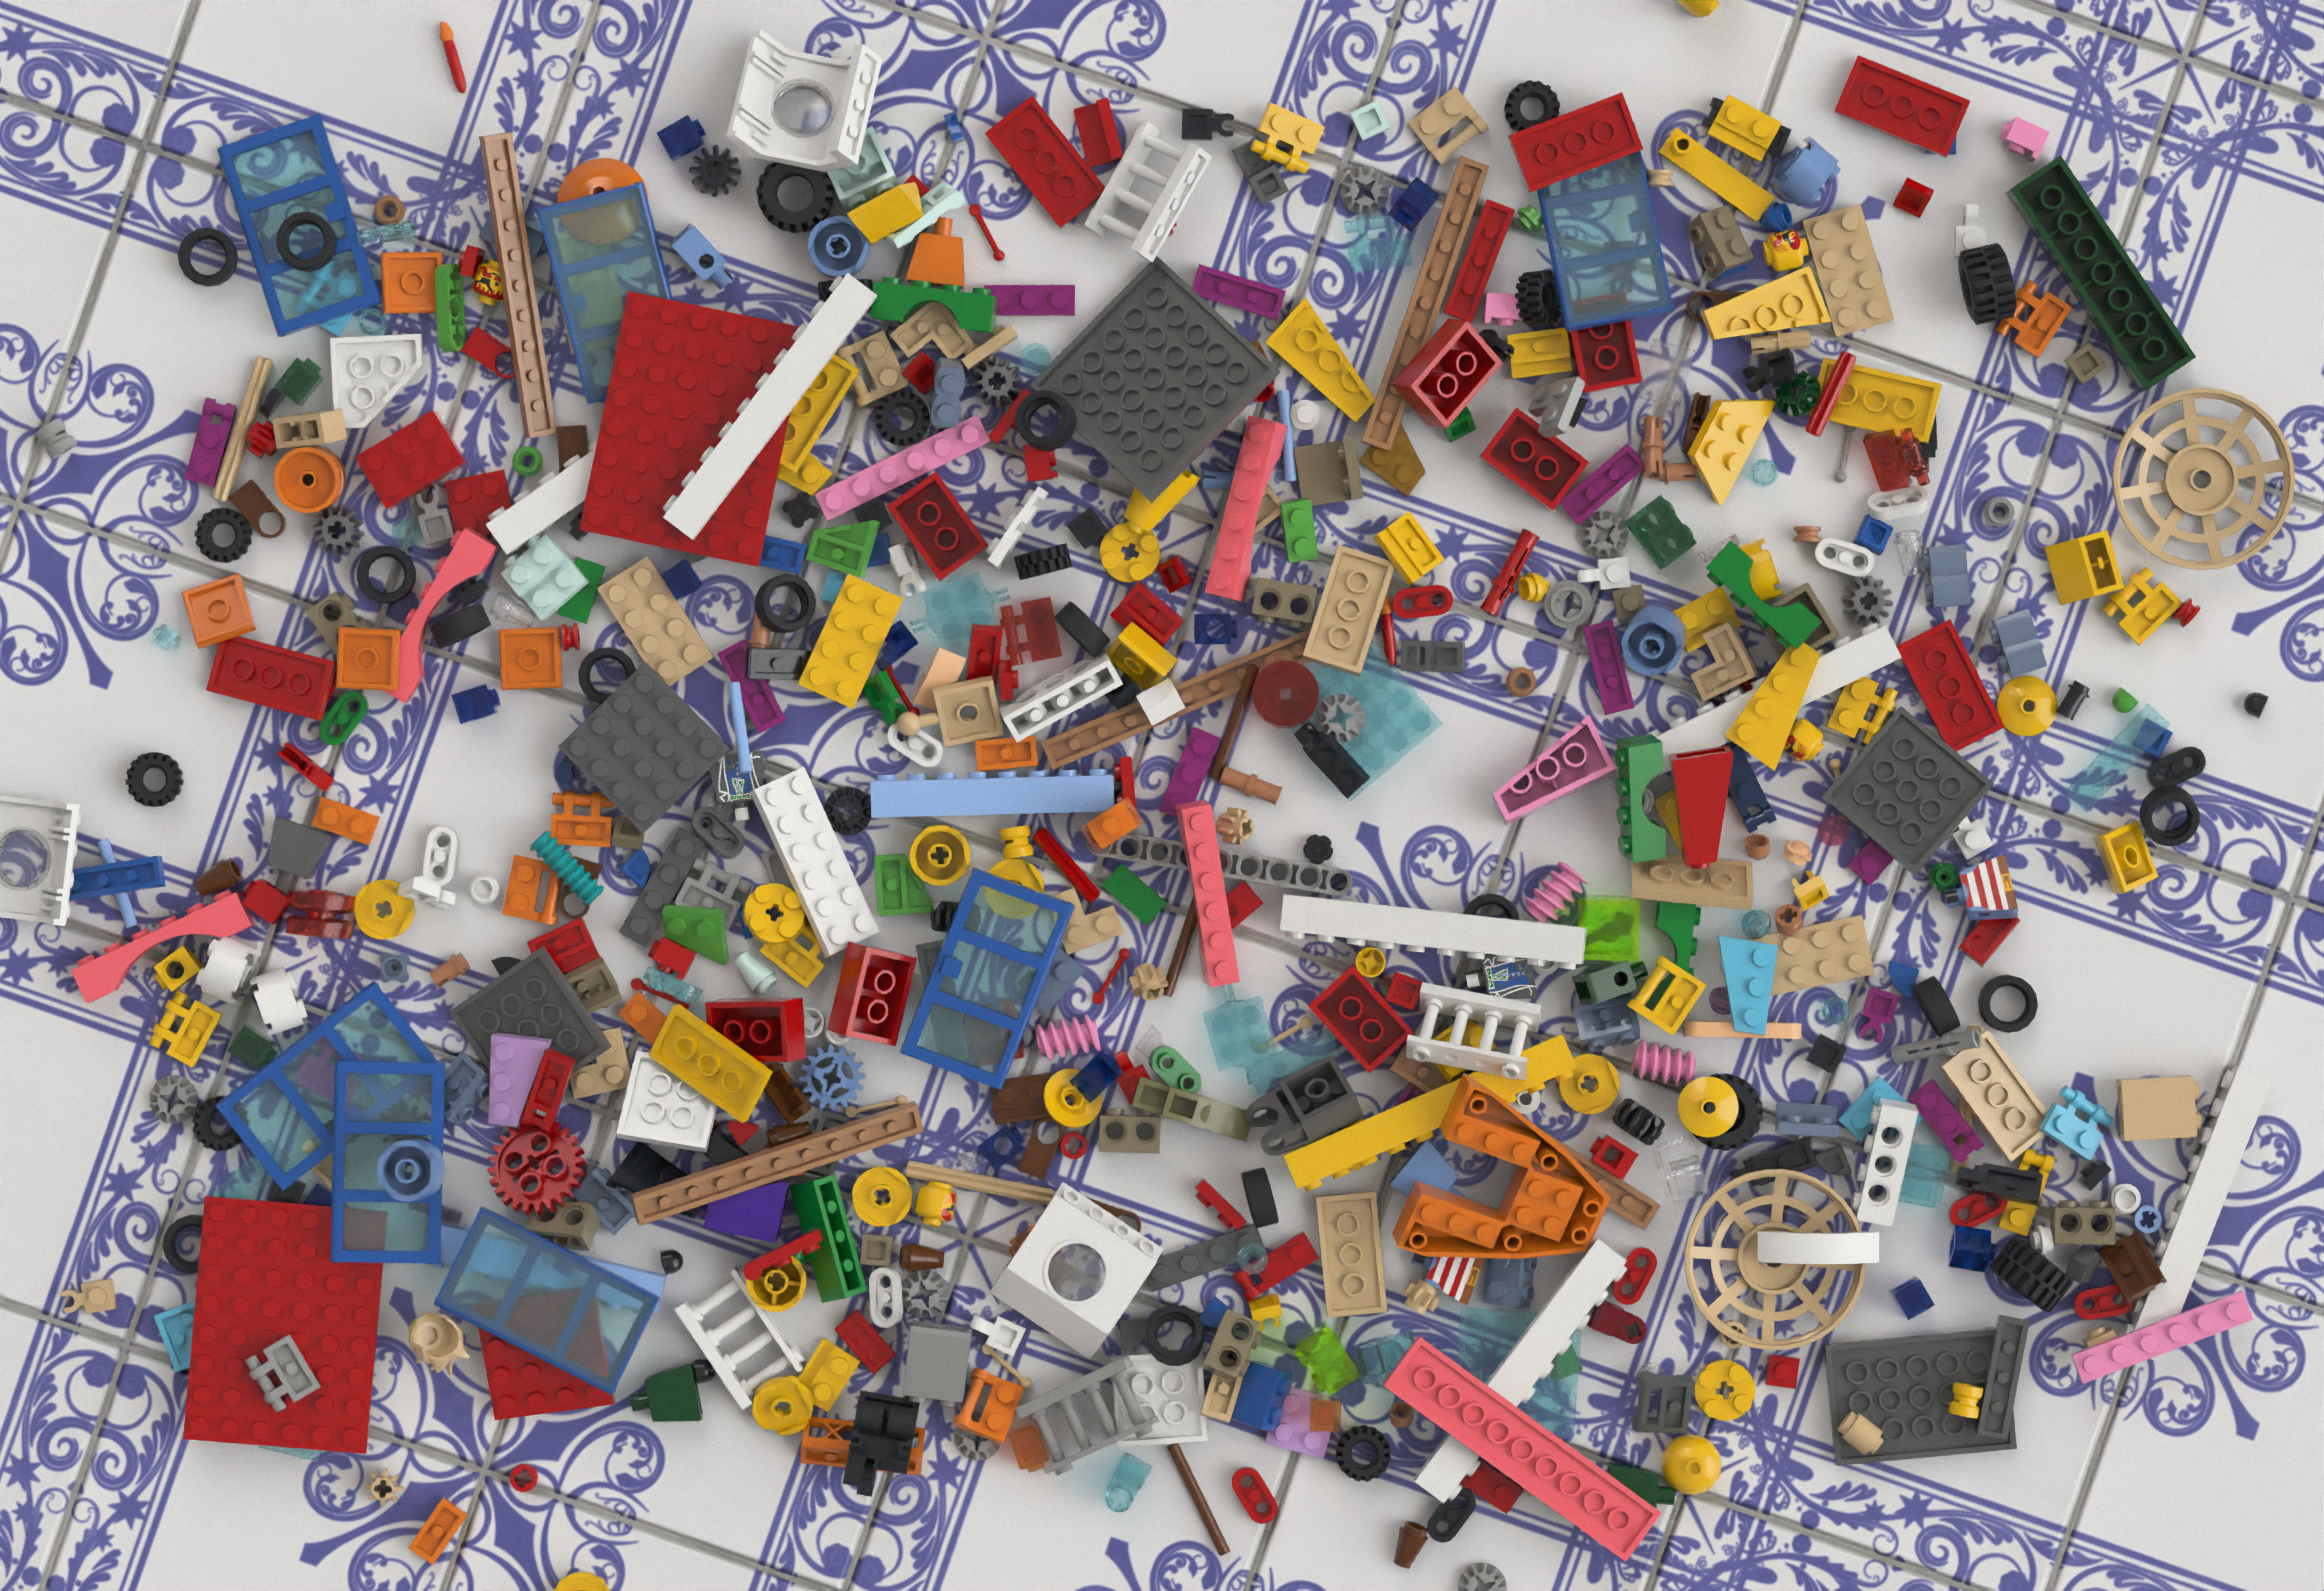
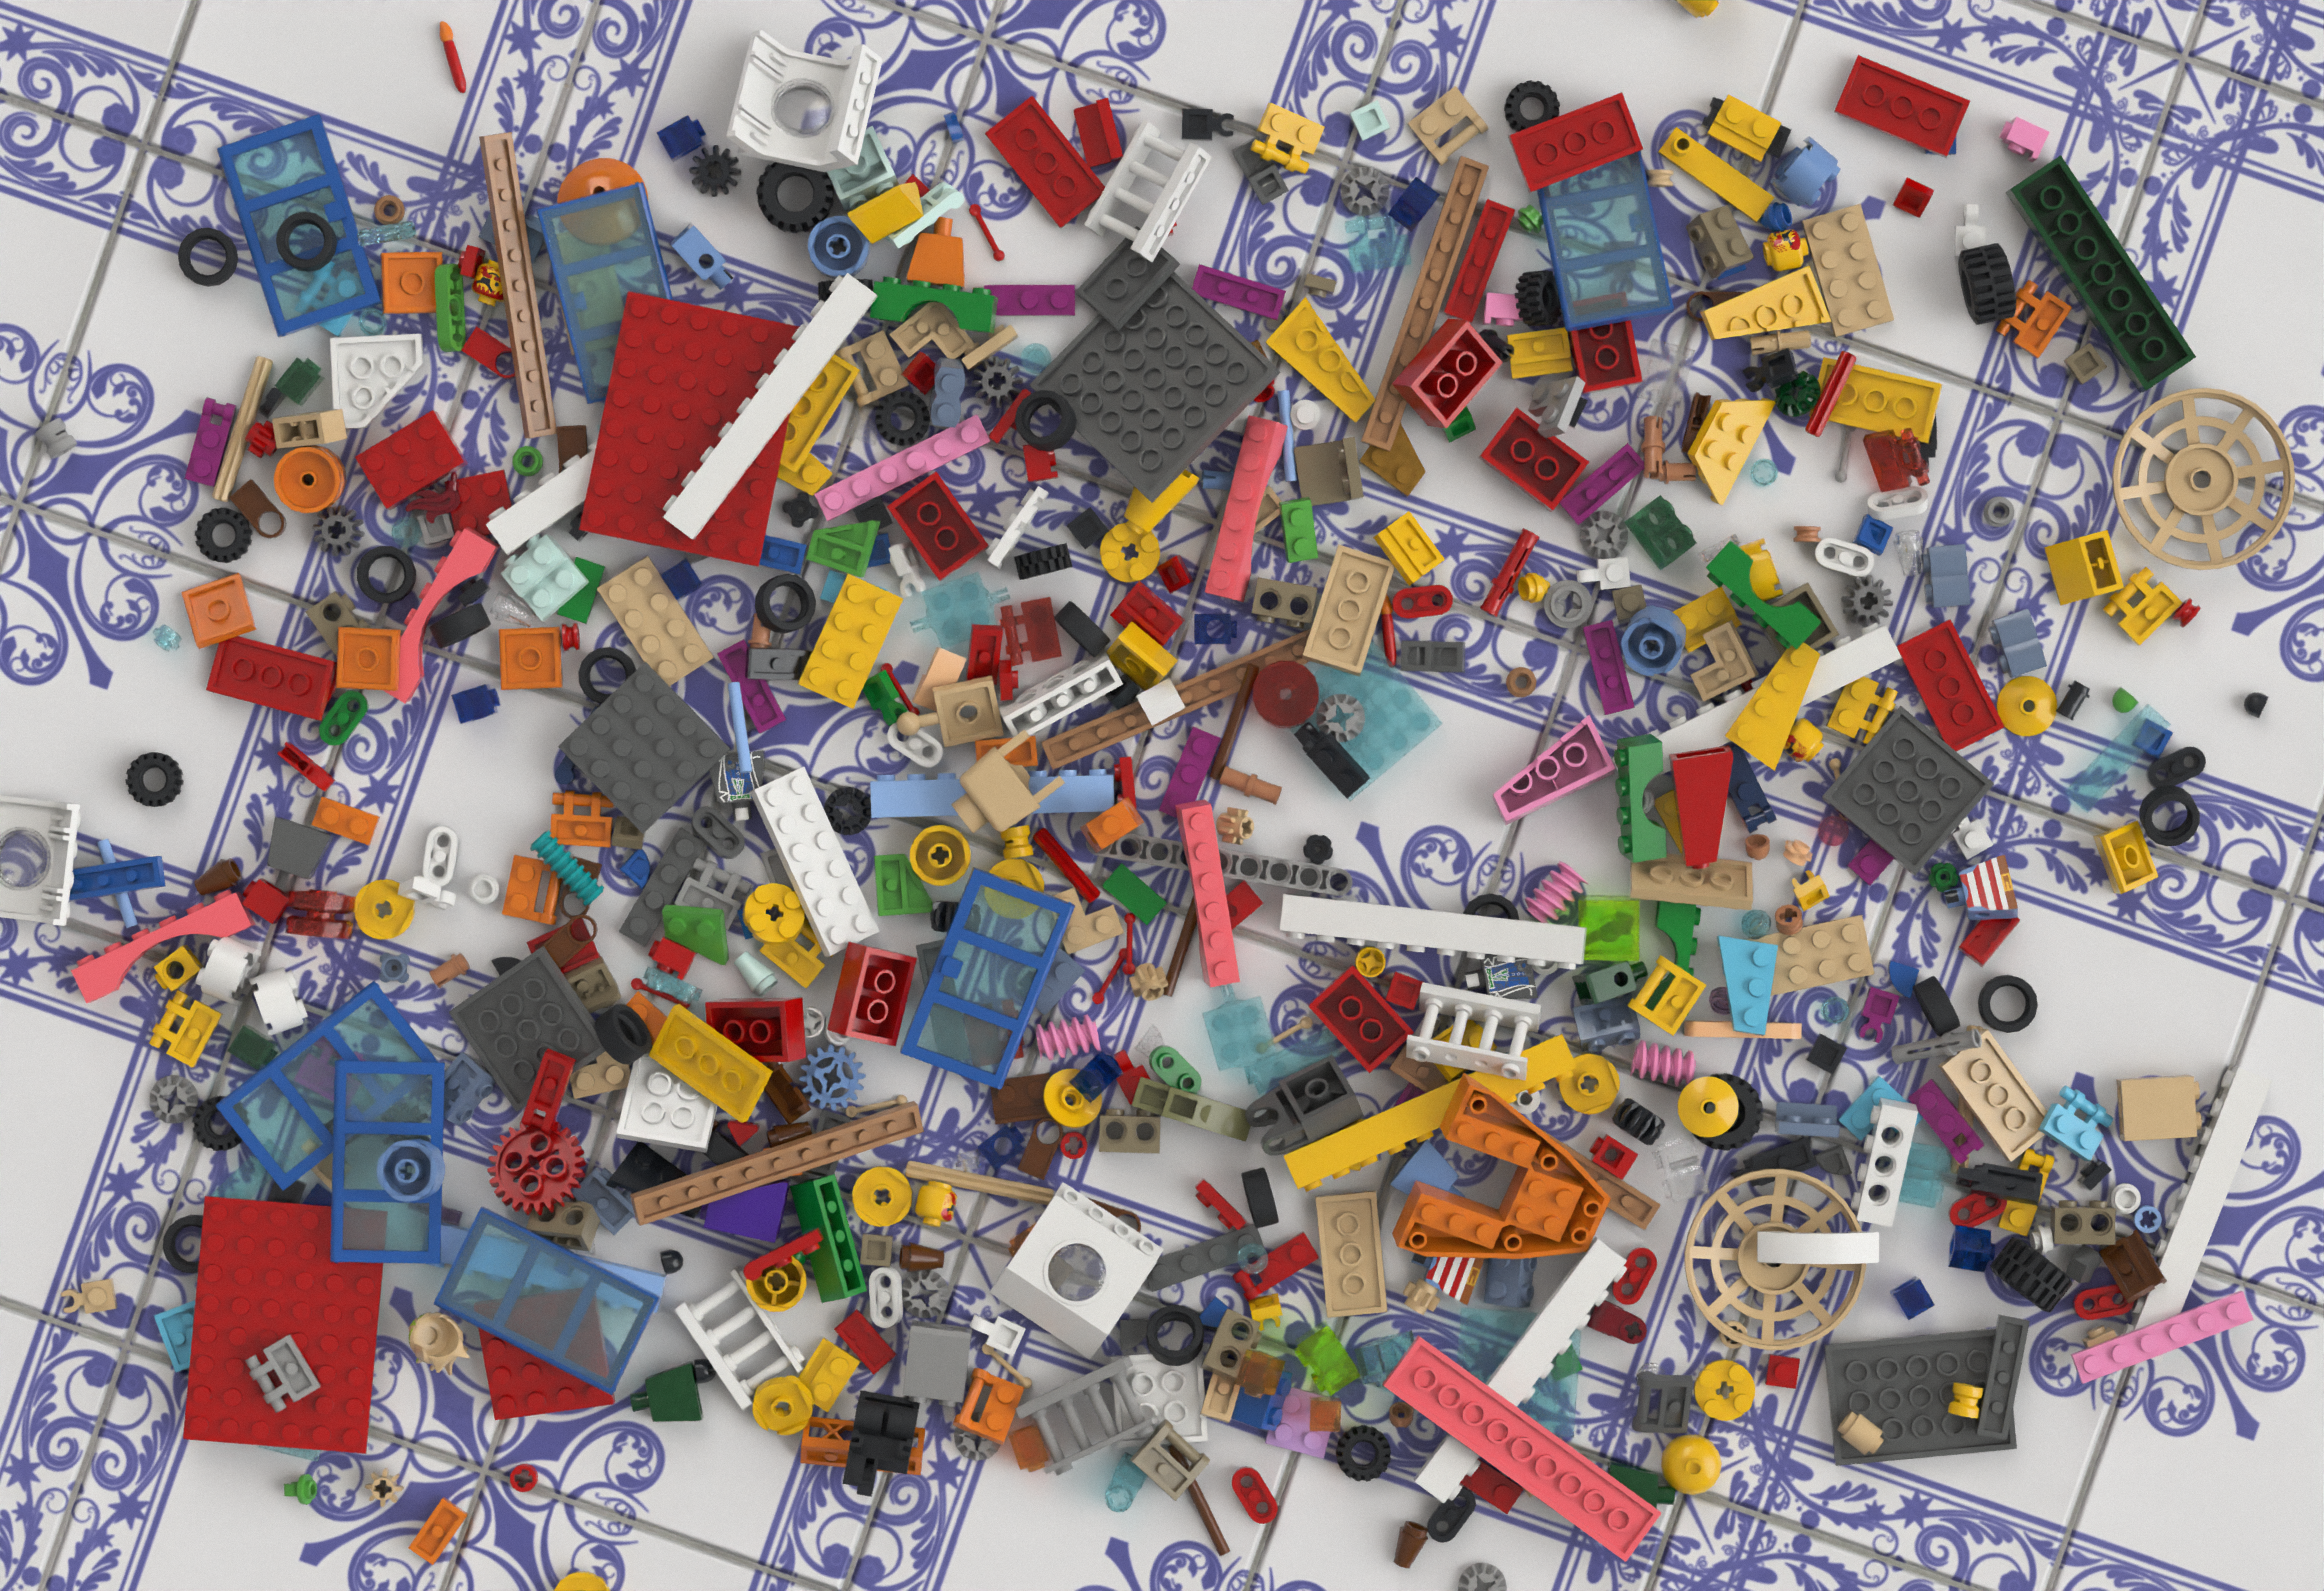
(304, 1489): none -> bright green plate
(436, 503): none -> dark red piece
(512, 1075): lavender wing -> none
(564, 946): none -> reddish brown piece
(623, 1034): none -> black tyre
(899, 643): clear blue bracket -> none
(999, 790): none -> tan piece
(1125, 282): none -> dark grey tile
(1129, 967): none -> red hinge
(1163, 1467): none -> dark tan plate
(1259, 1373): none -> clear orange brick
(1319, 286): none -> dark tan plate

